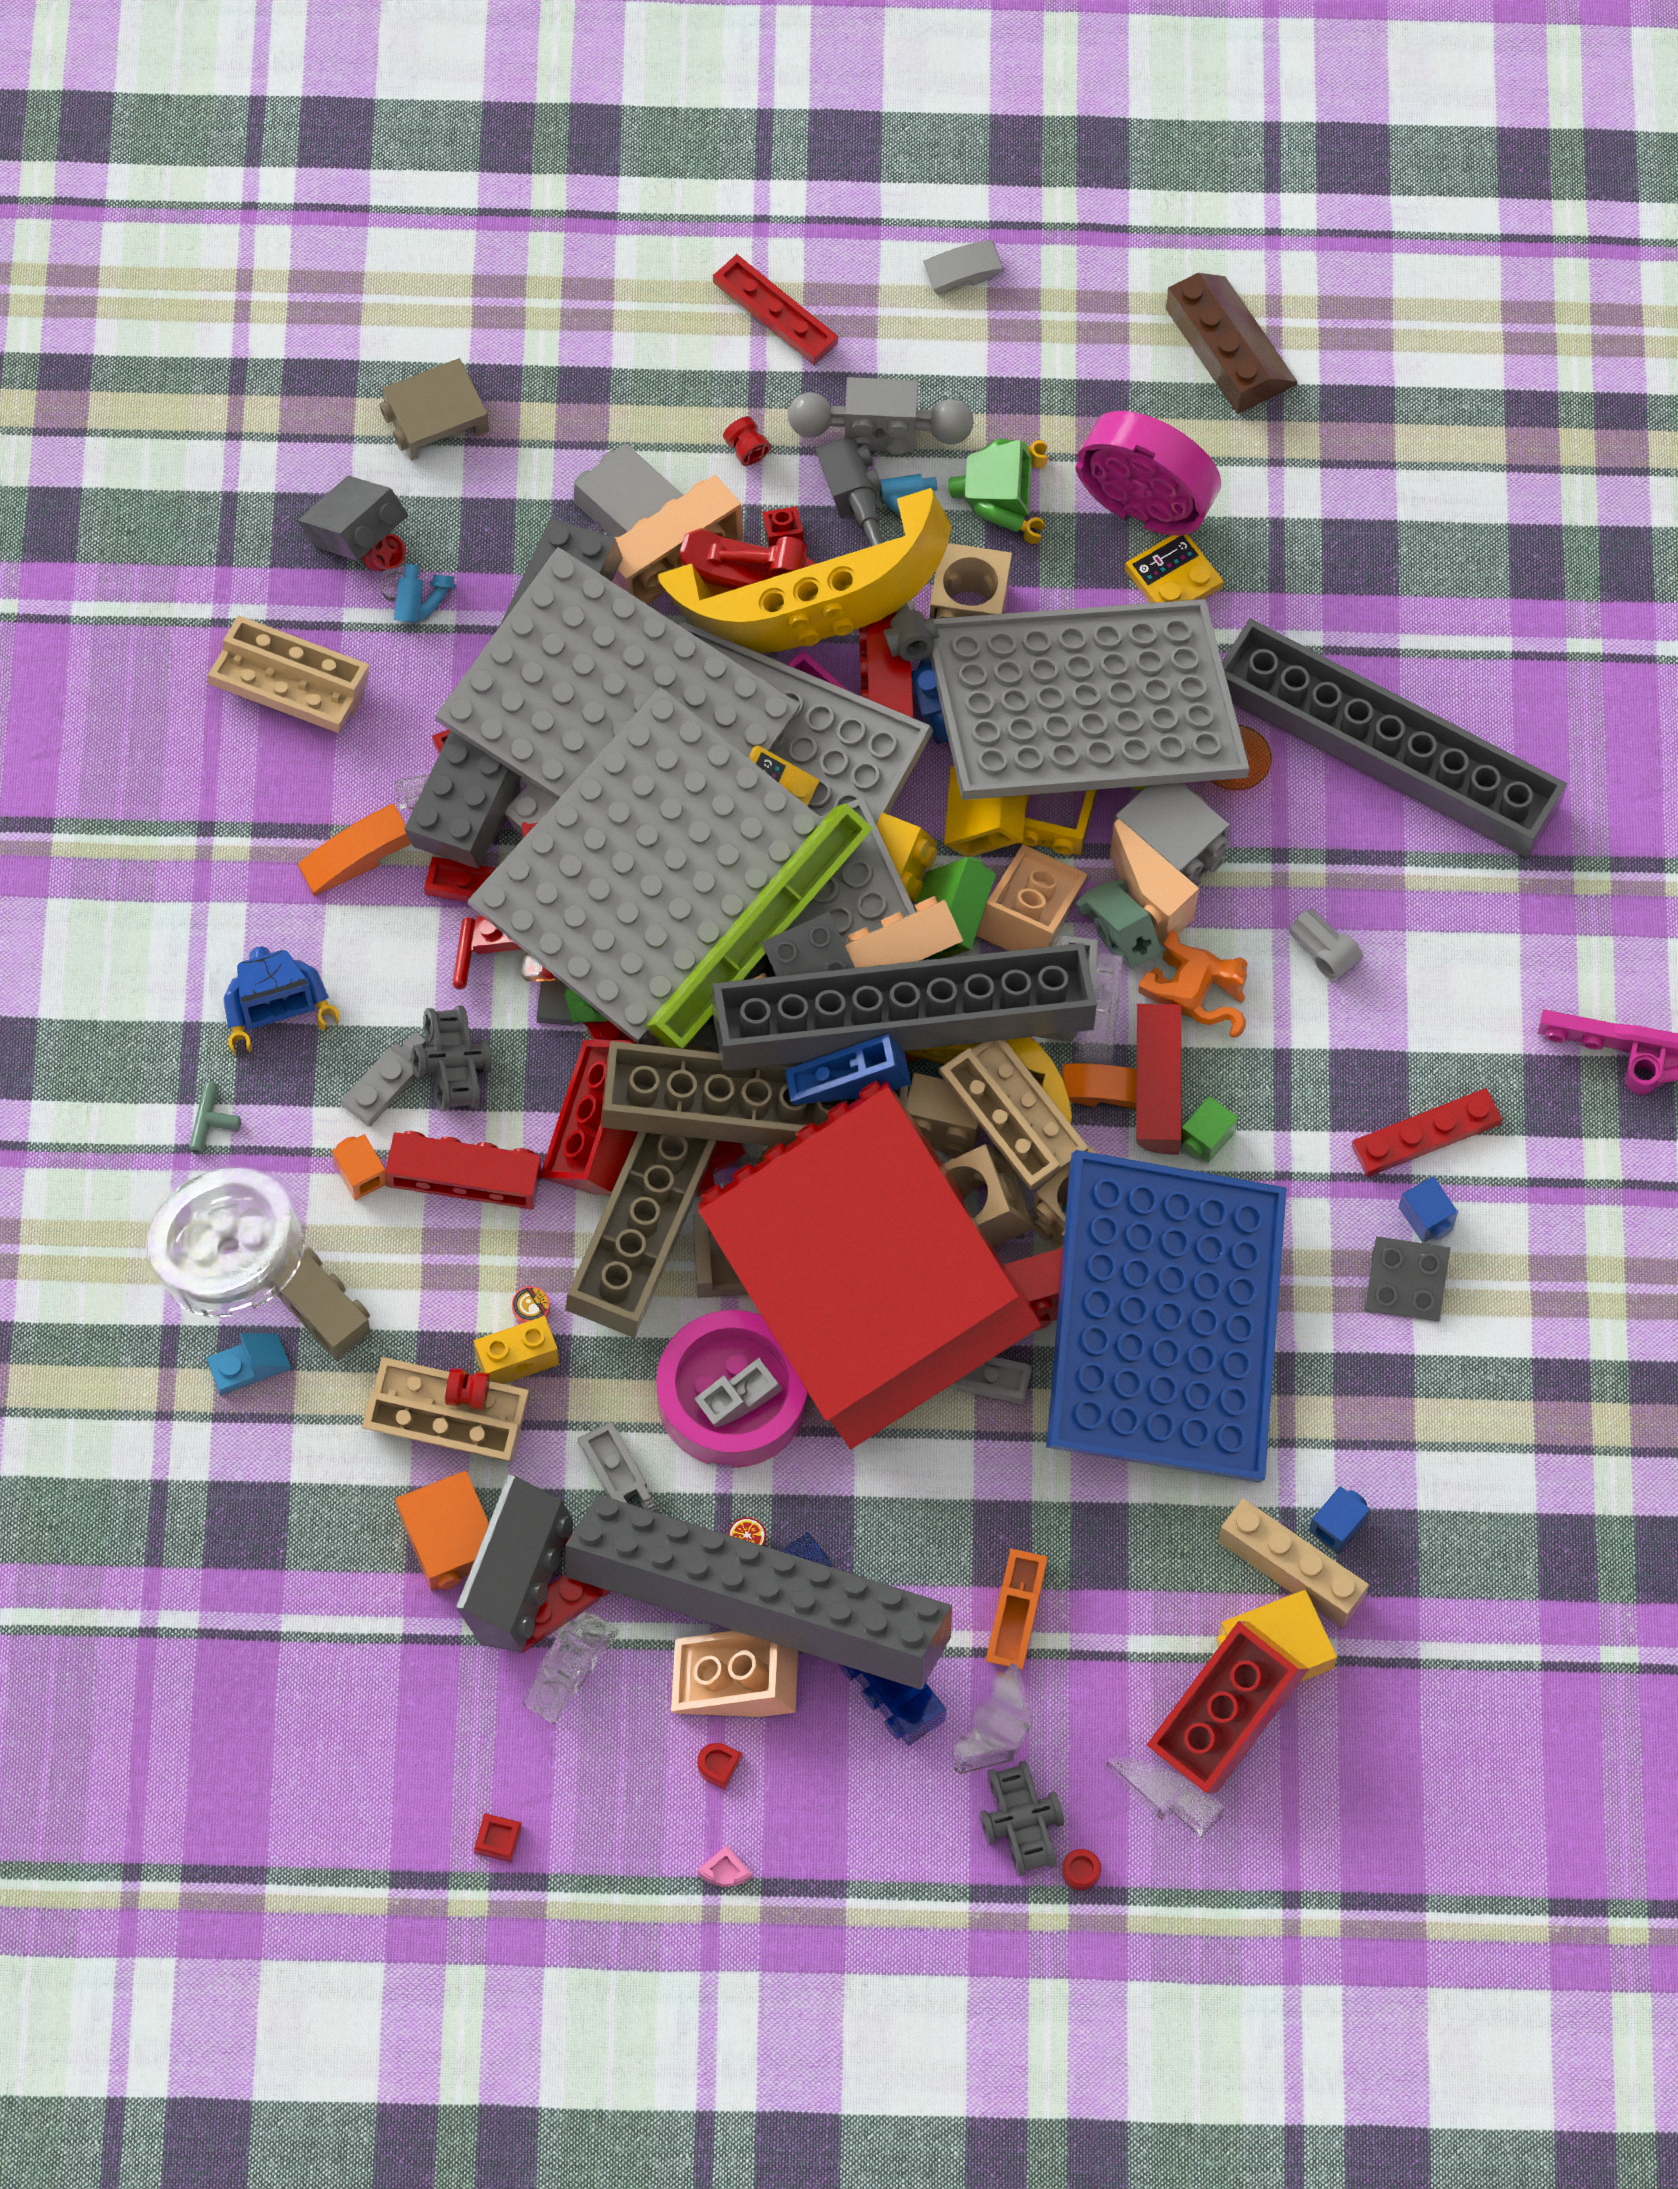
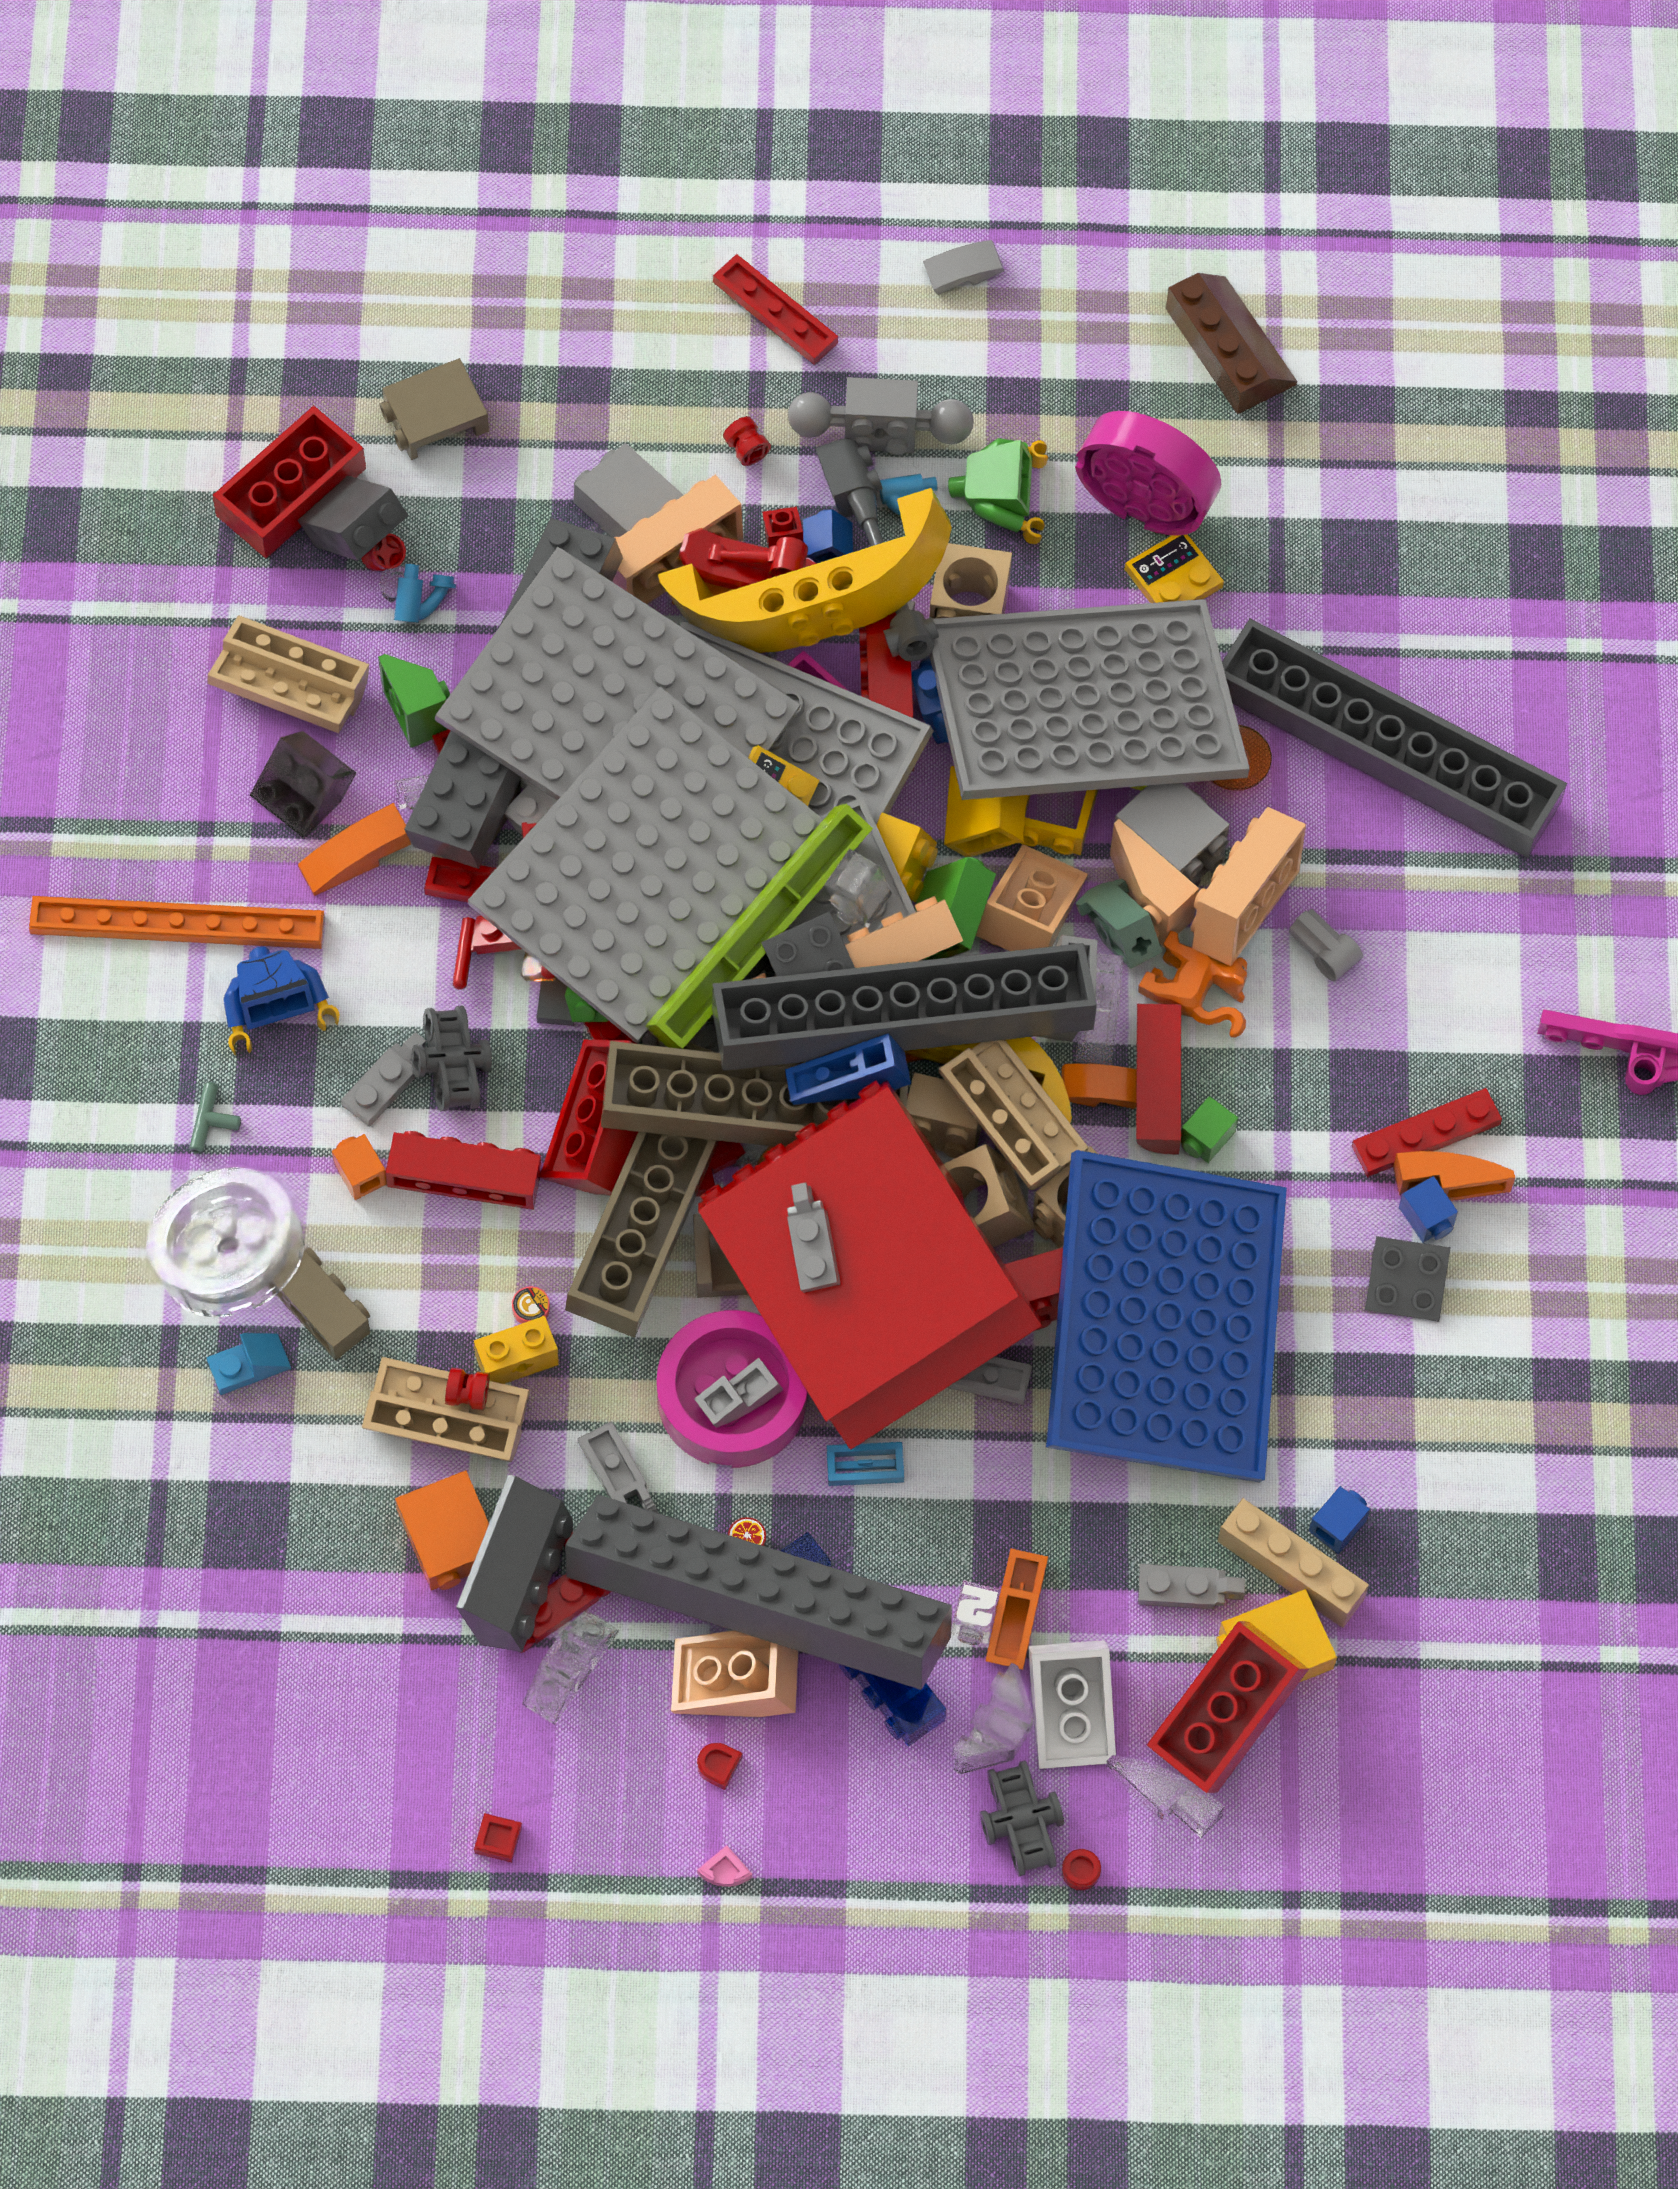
(176, 922): none -> orange tile
(287, 481): none -> red brick
(302, 782): none -> clear smoke slope
(413, 697): none -> bright green slope
(811, 1241): none -> light grey hinge
(827, 535): none -> blue brick
(857, 889): none -> clear brick
(862, 1478): none -> dark azure tile
(975, 1613): none -> brick
(1072, 1703): none -> white slope
(1187, 1586): none -> light grey hinge
(1247, 885): none -> light nougat brick
(1456, 1173): none -> orange slope

